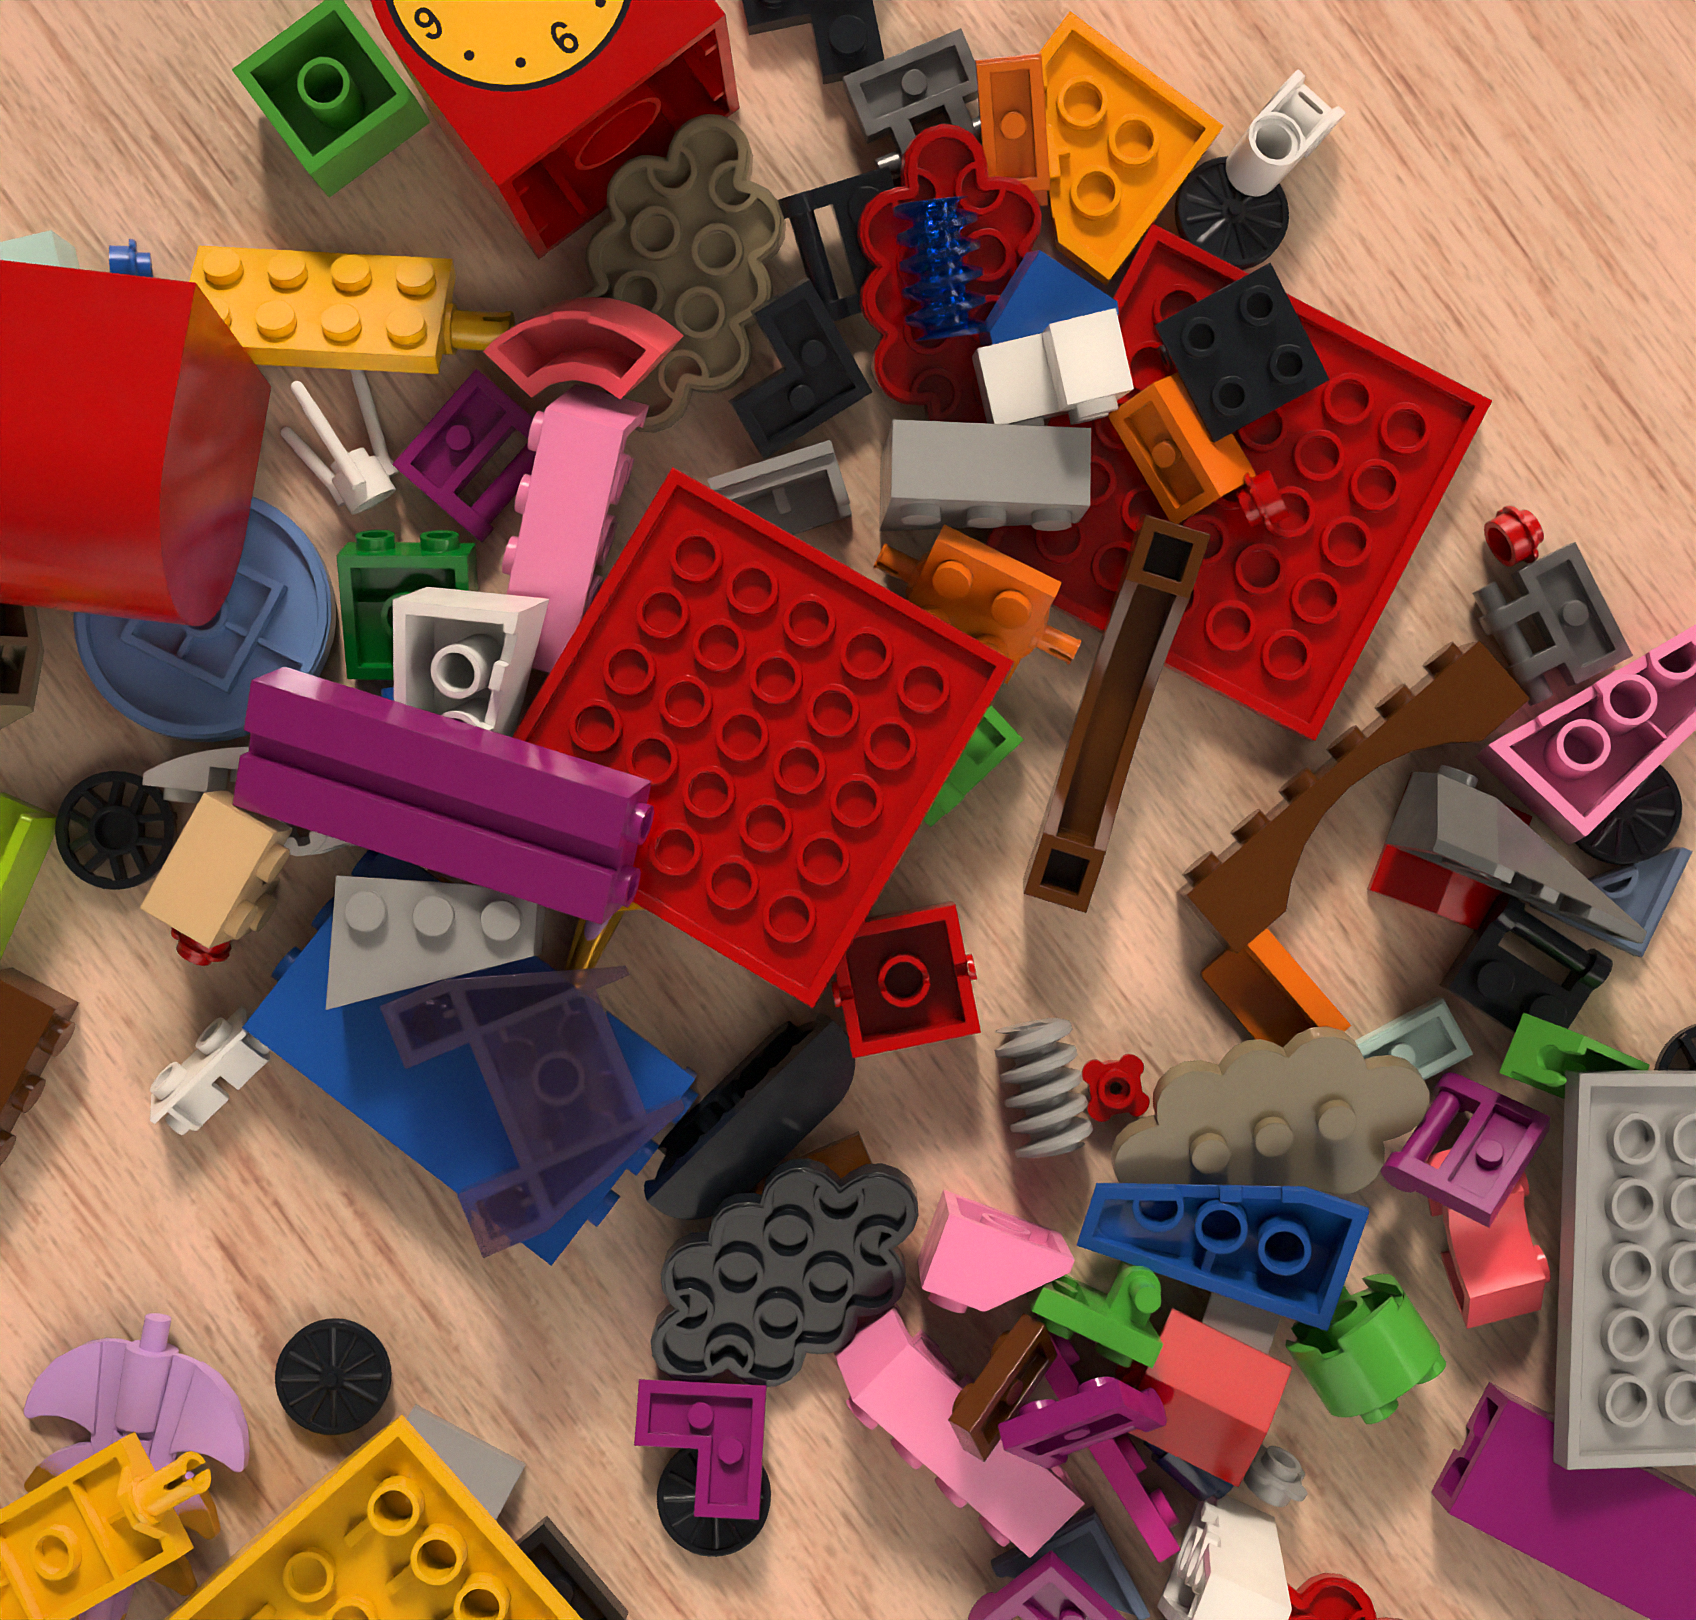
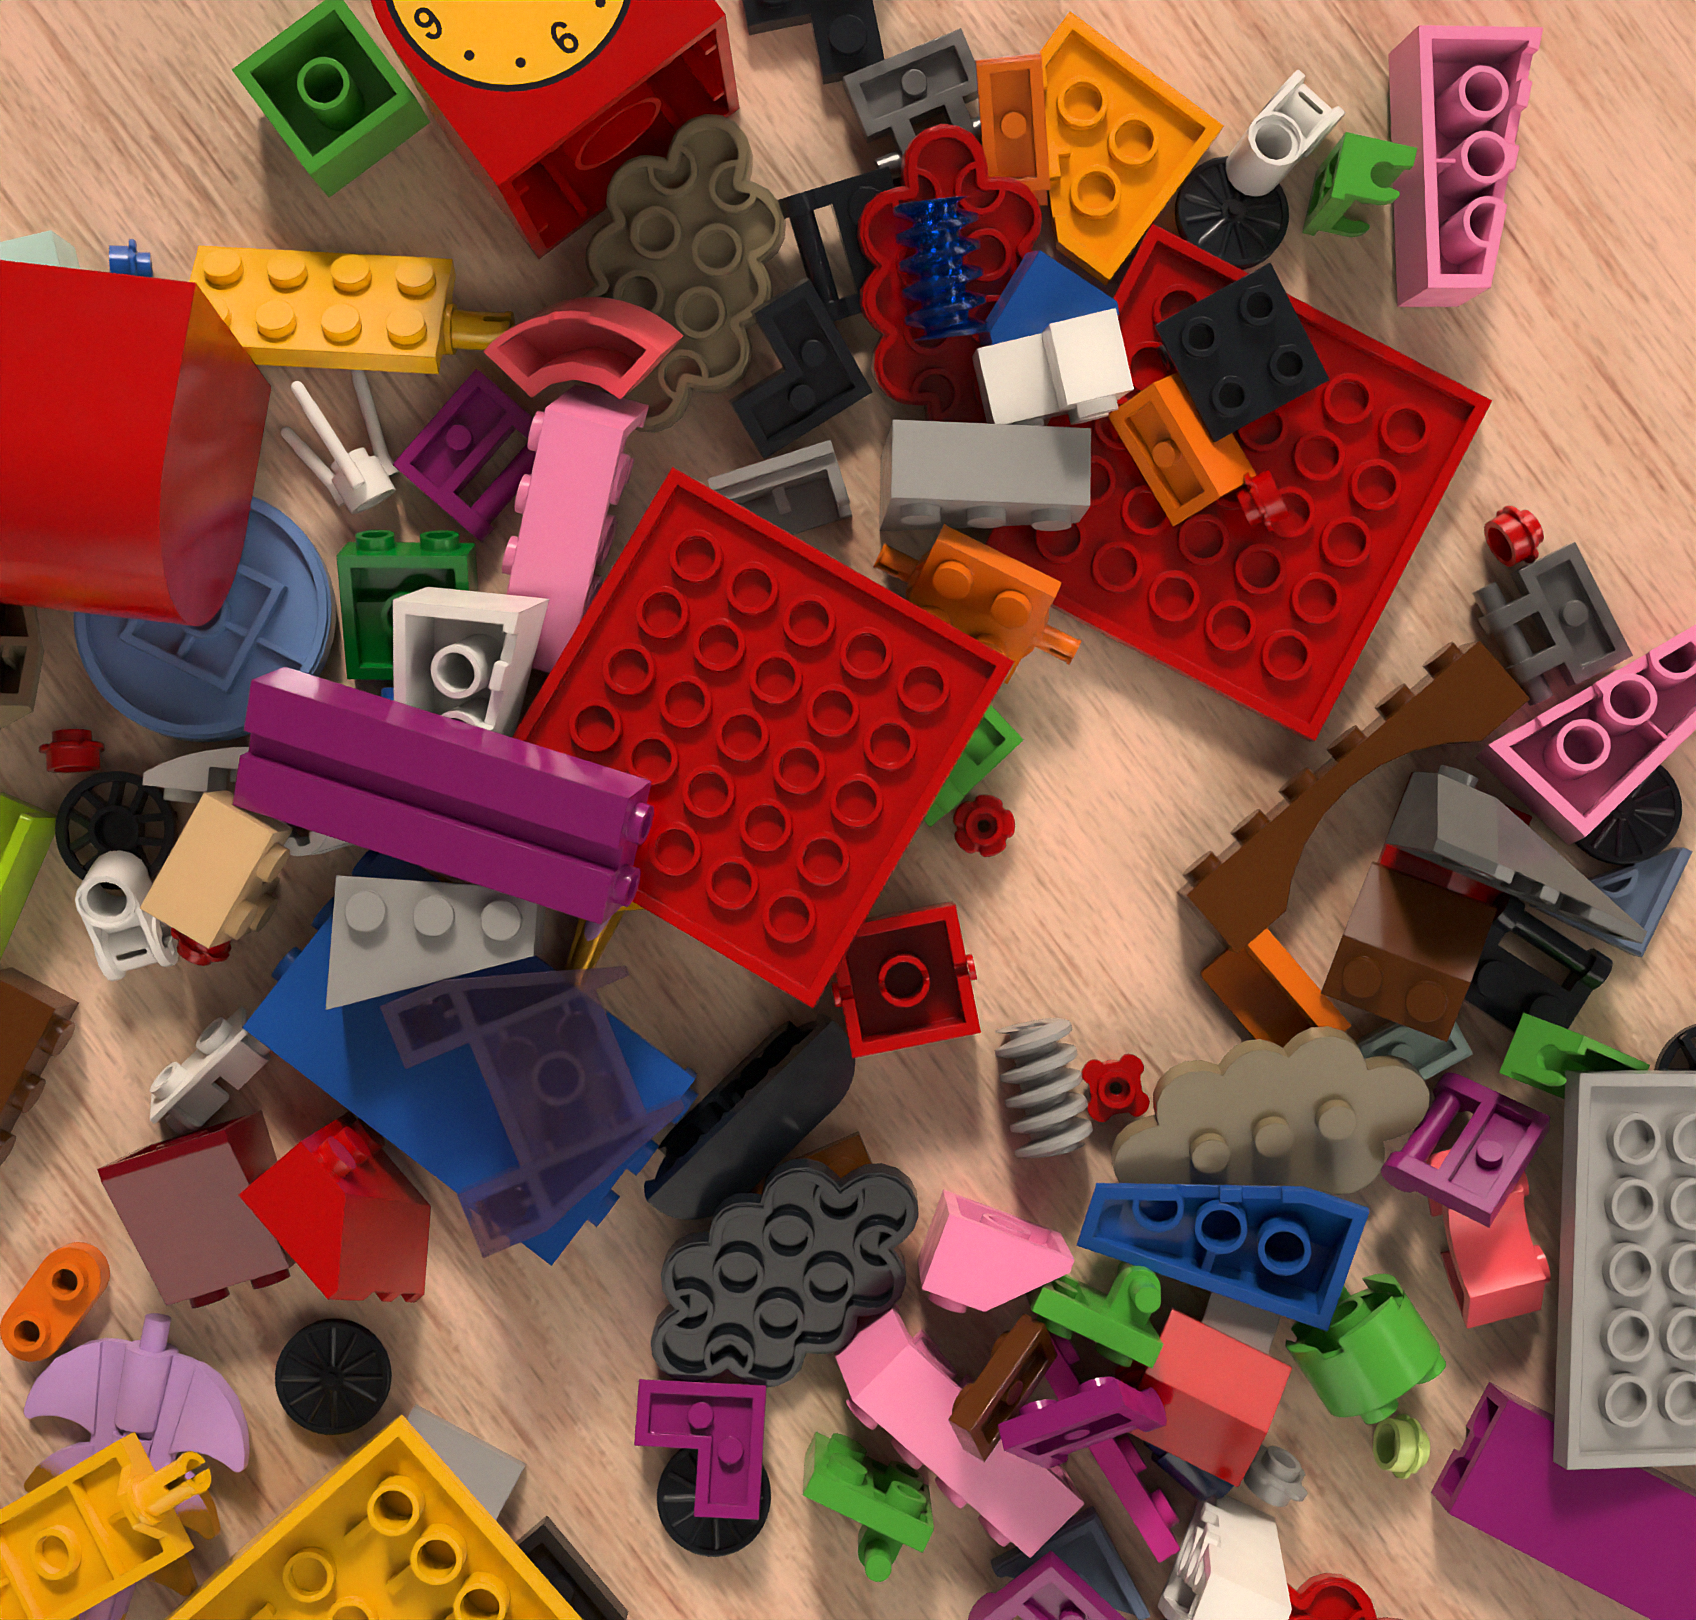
(52, 1304): none -> orange plate
(72, 751): none -> red plate
(118, 928): none -> white piece
(188, 1215): none -> dark red slope
(346, 1214): none -> red wedge
(883, 1498): none -> bright green plate
(983, 808): none -> red plate
(1112, 711): reddish brown arch -> none
(1355, 170): none -> bright green hinge
(1401, 1446): none -> yellowish green plate
(1409, 951): none -> reddish brown slope
(1461, 106): none -> bright pink wedge

